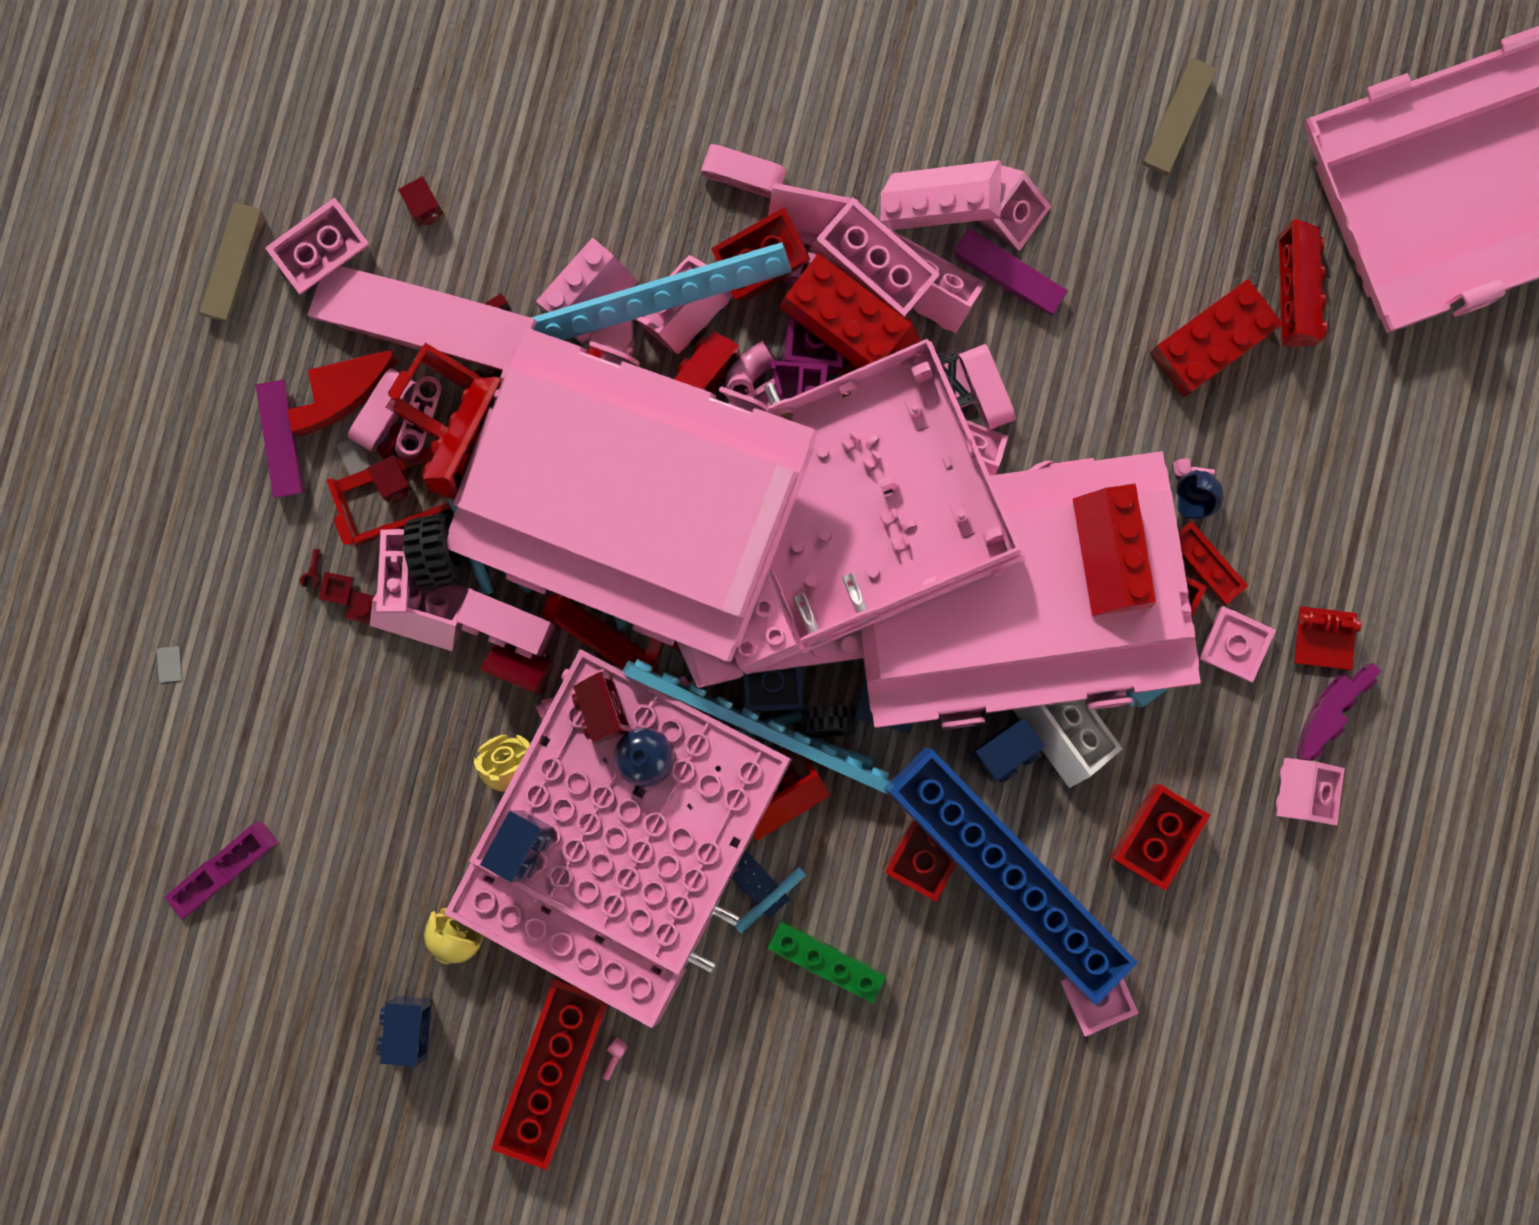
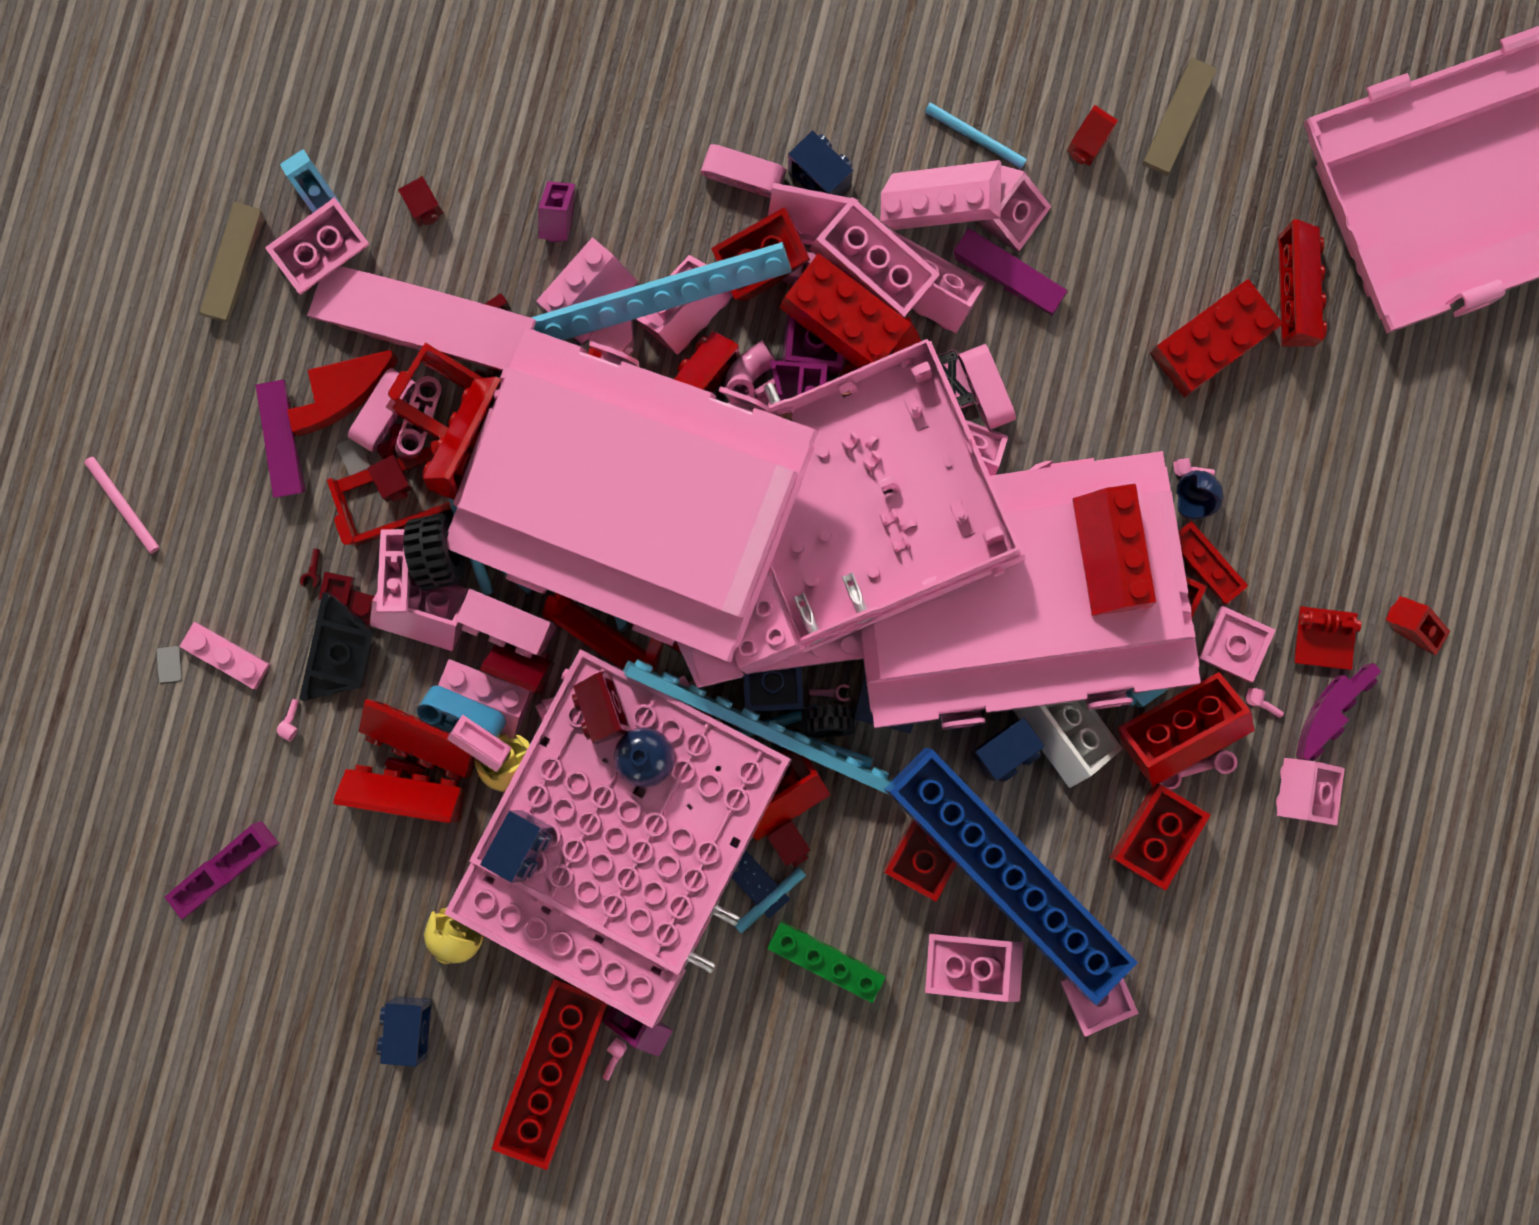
(121, 504): none -> bright pink bar
(225, 655): none -> bright pink plate
(285, 728): none -> bright pink hand
(307, 180): none -> medium azure slope
(337, 651): none -> black wing
(400, 795): none -> red slope
(407, 765): none -> dark red piece
(414, 737): none -> red slope
(444, 708): none -> dark azure beam
(479, 743): none -> bright pink tile
(490, 691): none -> bright pink slope
(556, 211): none -> magenta slope
(636, 1033): none -> magenta slope
(789, 844): none -> dark red brick
(819, 166): none -> dark blue brick
(829, 692): none -> bright pink hand
(974, 967): none -> bright pink slope
(975, 135): none -> medium azure bar
(1092, 136): none -> red slope
(1186, 729): none -> red brick
(1222, 761): none -> bright pink bar
(1256, 696): none -> bright pink hand
(1418, 624): none -> red slope

